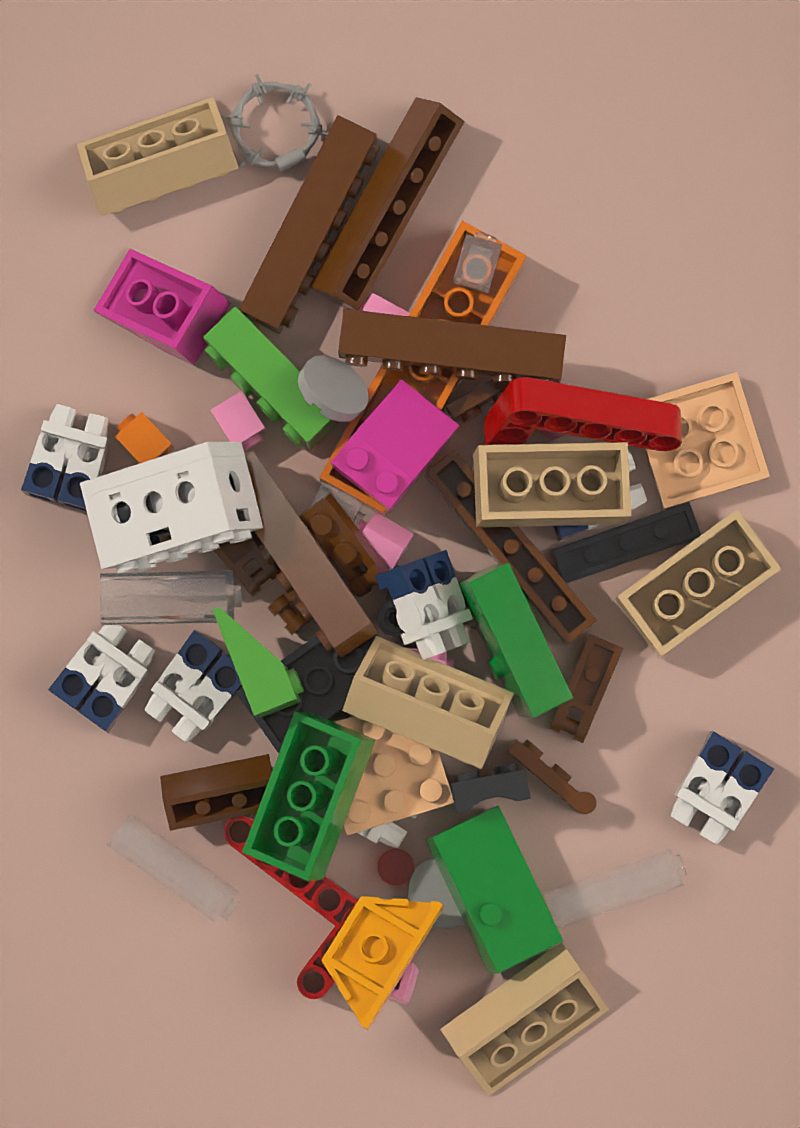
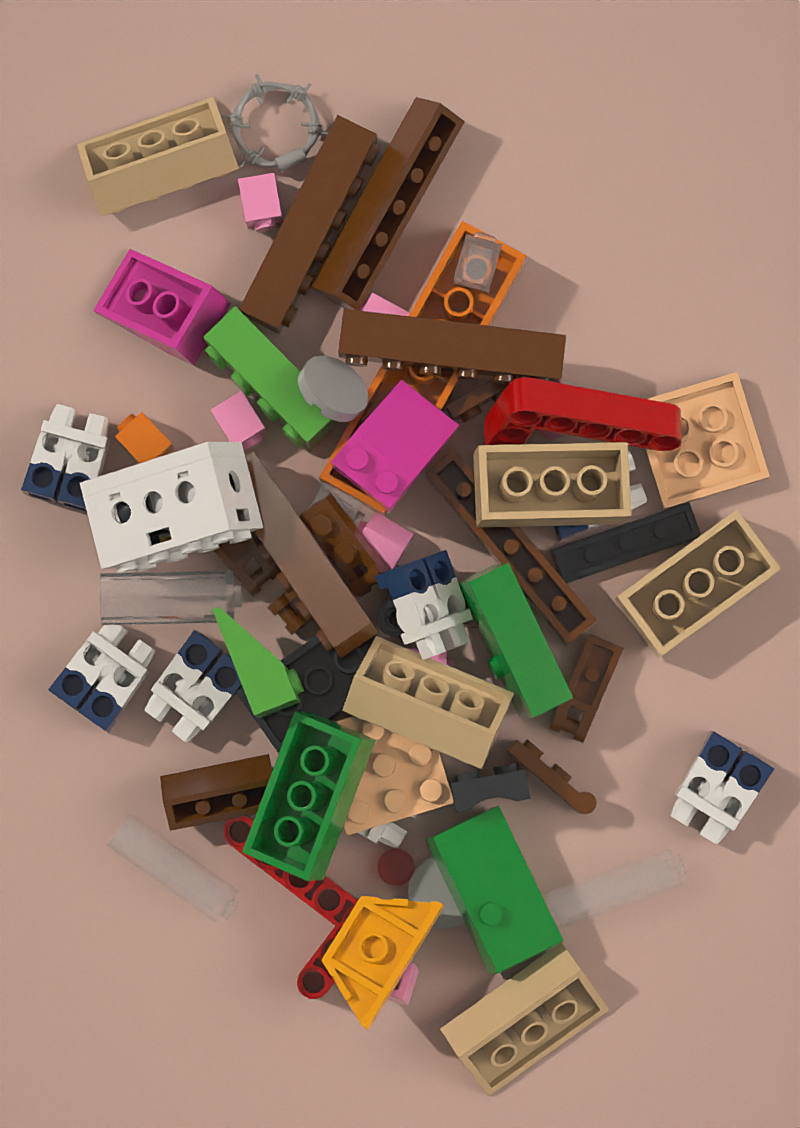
(260, 202): none -> bright pink brick

